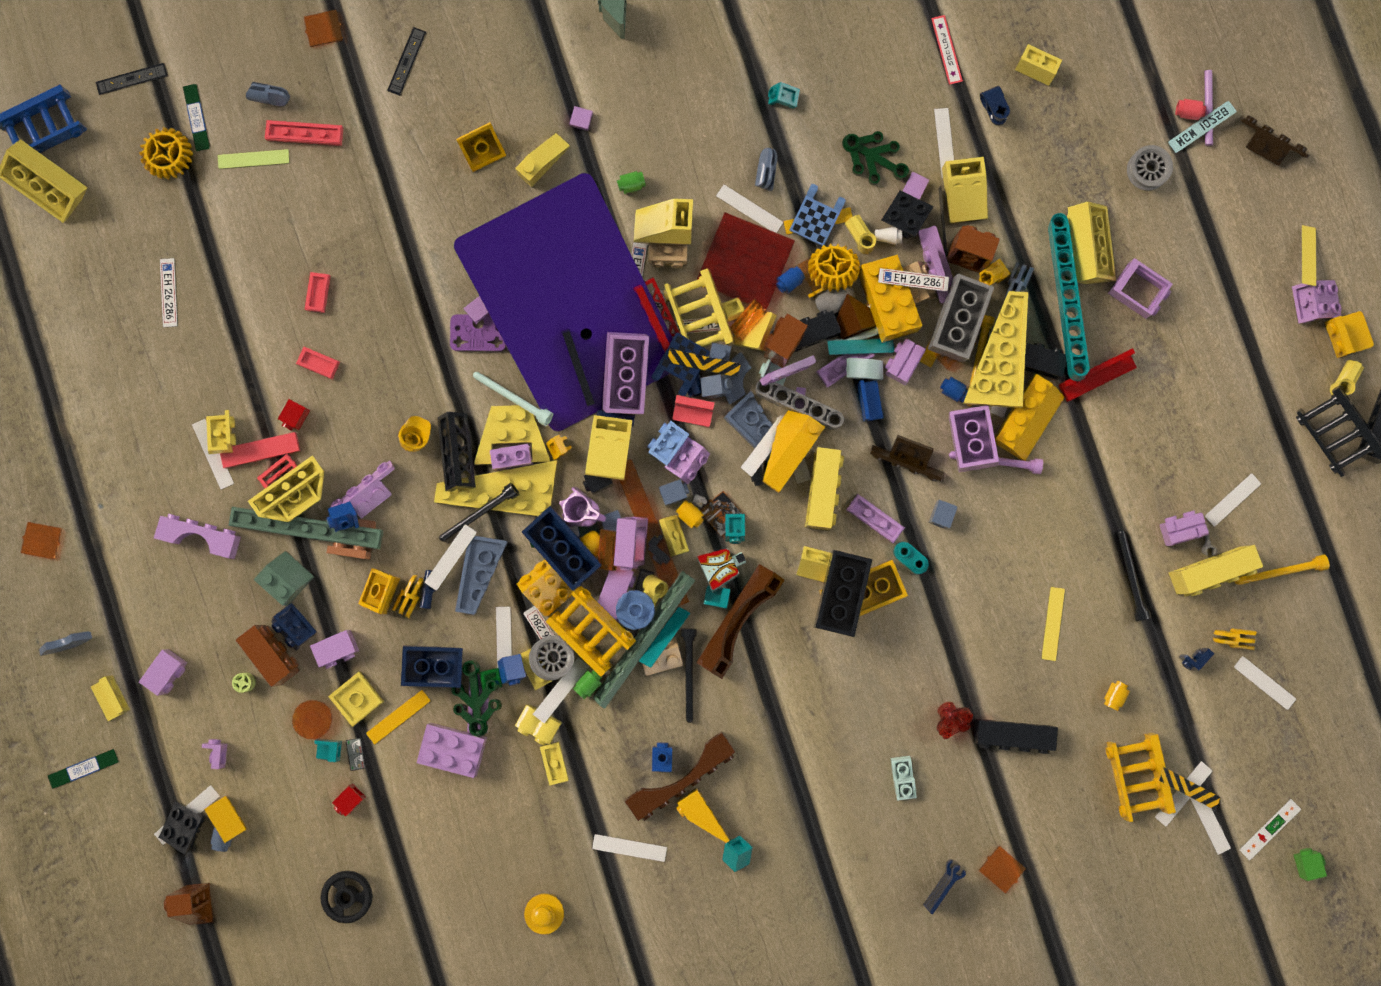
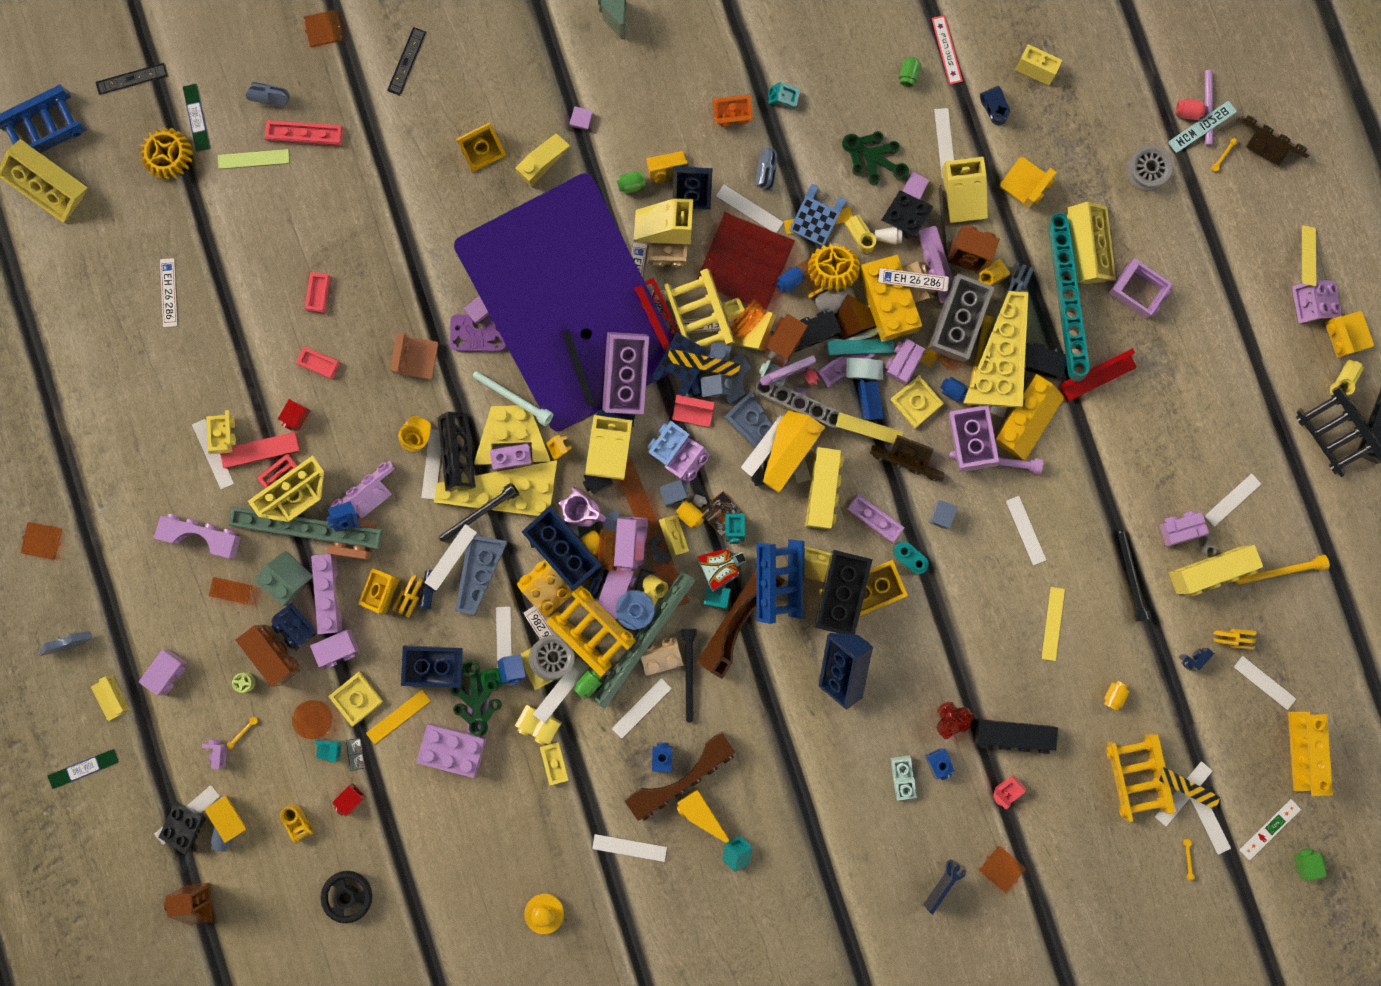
(230, 590): none -> clear orange tile
(230, 745): none -> yellow hinge
(297, 824): none -> yellow piece
(324, 579): none -> lavender arch
(414, 357): none -> nougat bracket
(432, 465): none -> white sticker
(597, 581): none -> dark blue axle
(641, 708): none -> white sticker
(661, 166): none -> yellow bracket
(664, 637): teal sticker -> none
(693, 184): none -> dark blue slope
(732, 109): none -> orange bracket
(767, 580): none -> blue fence
(811, 376): none -> coral plate
(845, 668): none -> dark blue slope
(867, 428): none -> light yellow sticker
(910, 72): none -> bright green brick
(916, 401): none -> light yellow tile
(940, 764): none -> blue brick
(1008, 791): none -> coral bracket
(1026, 530): none -> white sticker
(1027, 182): none -> yellow bracket
(1186, 842): none -> yellow hinge
(1216, 167): none -> yellow hinge
(1310, 753): none -> yellow fence

